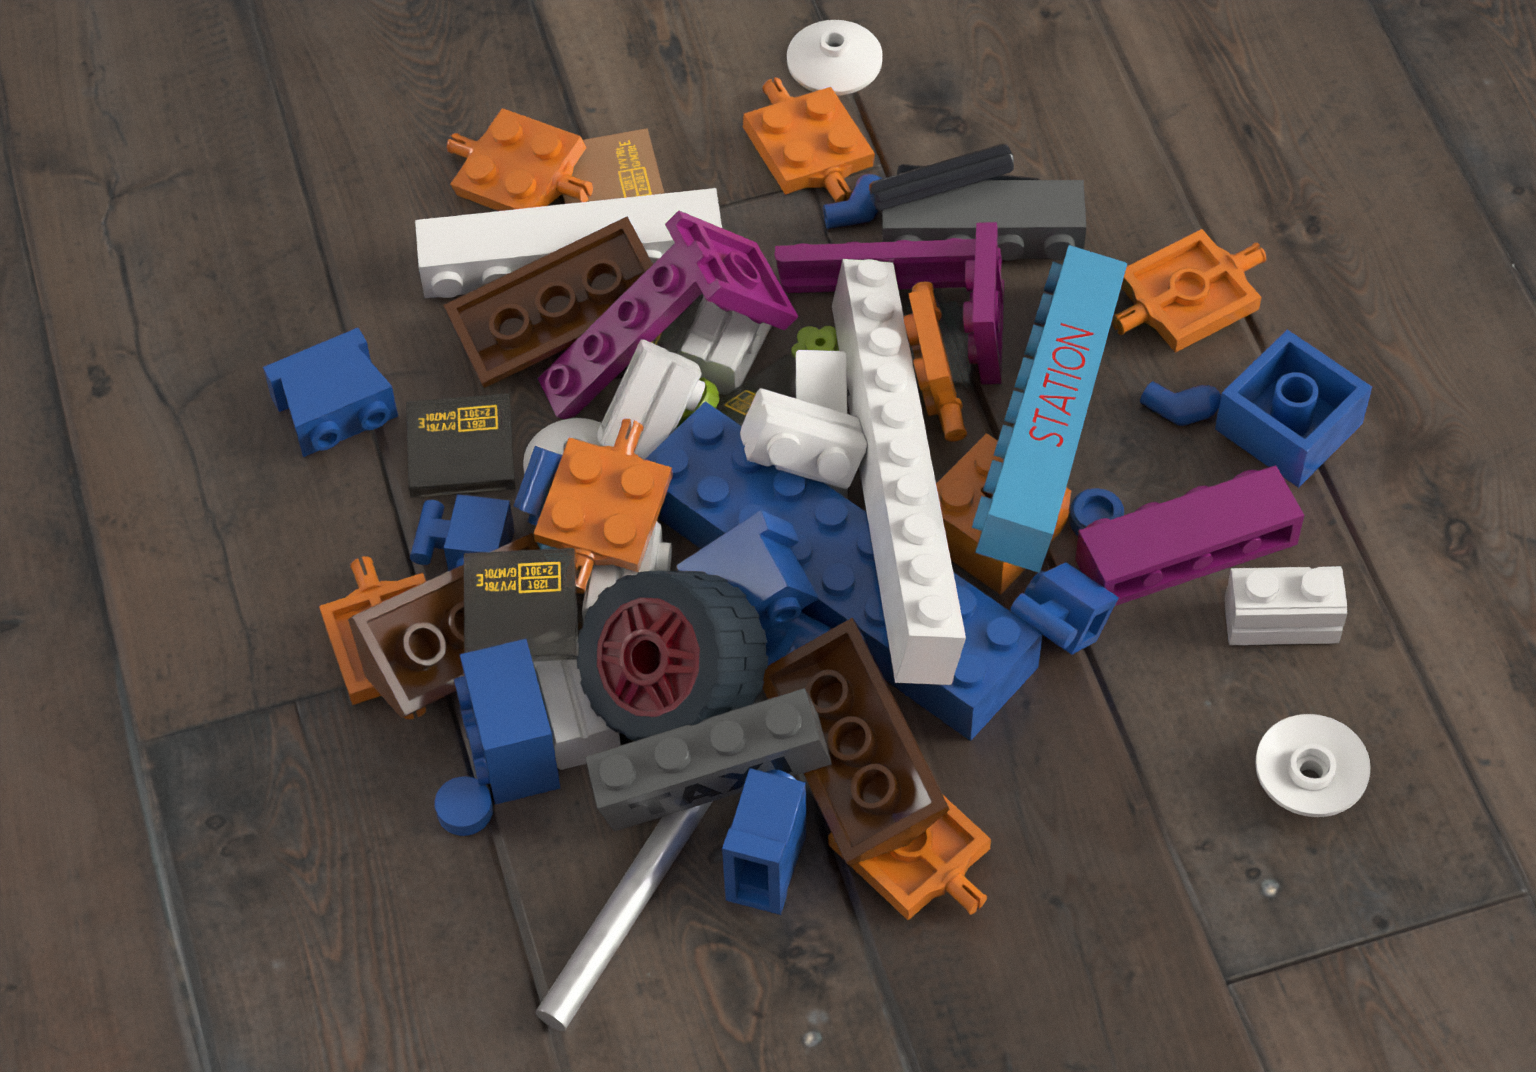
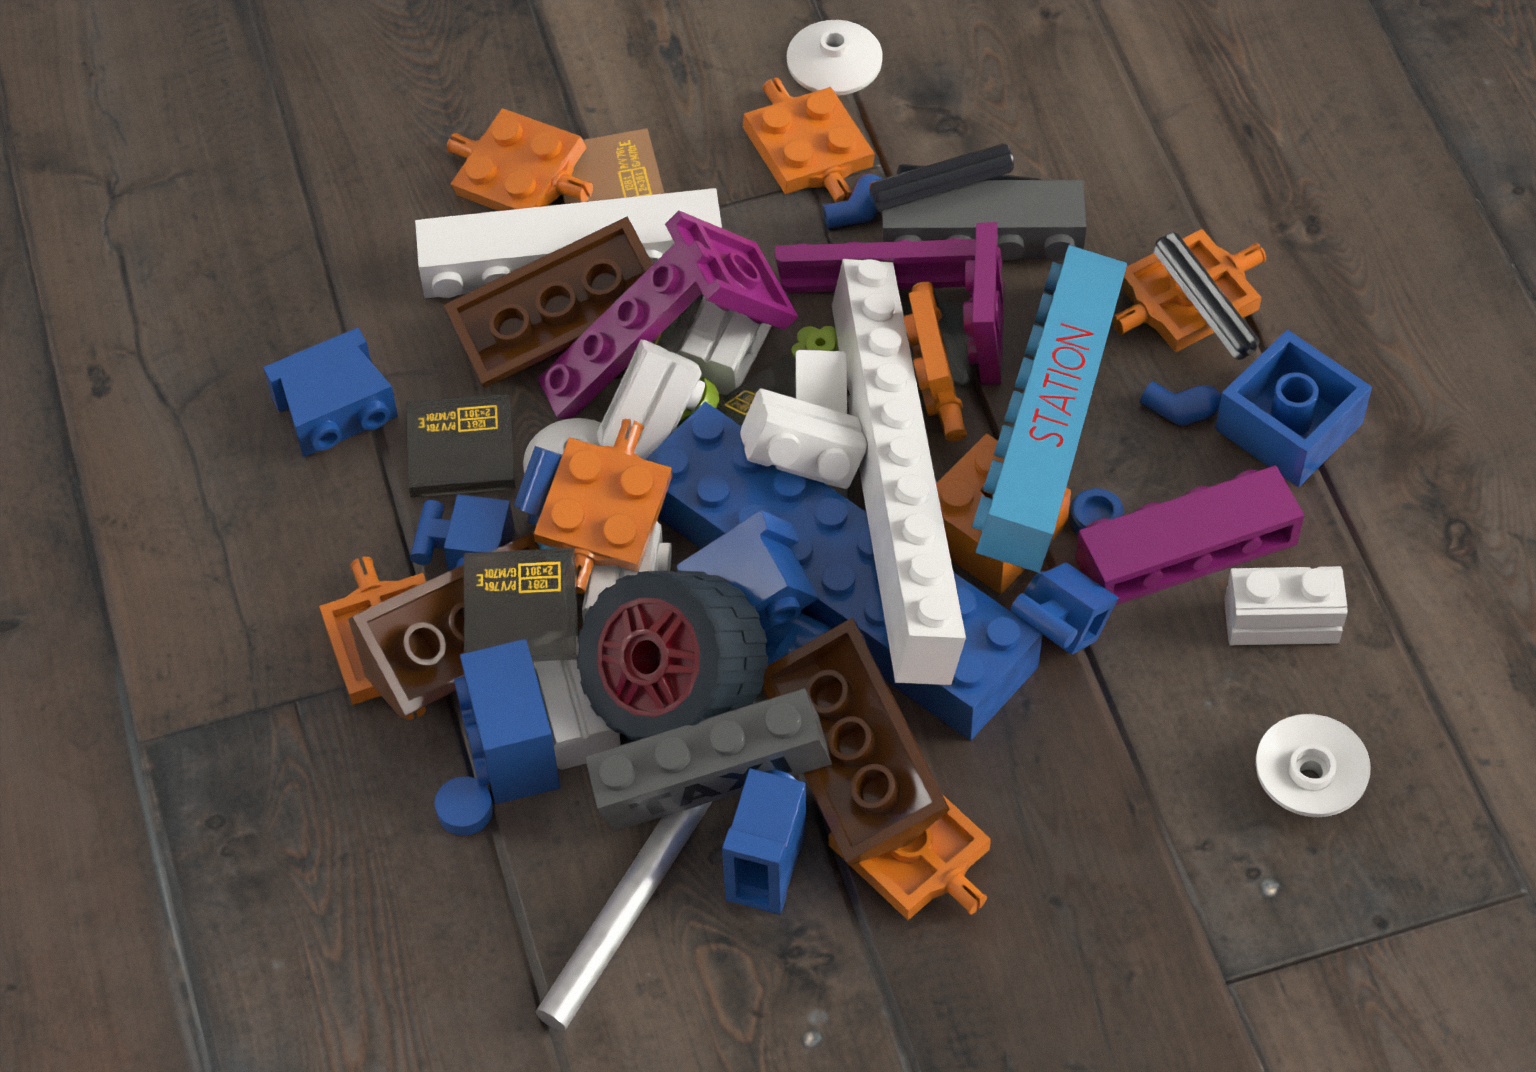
(1206, 296): none -> axle

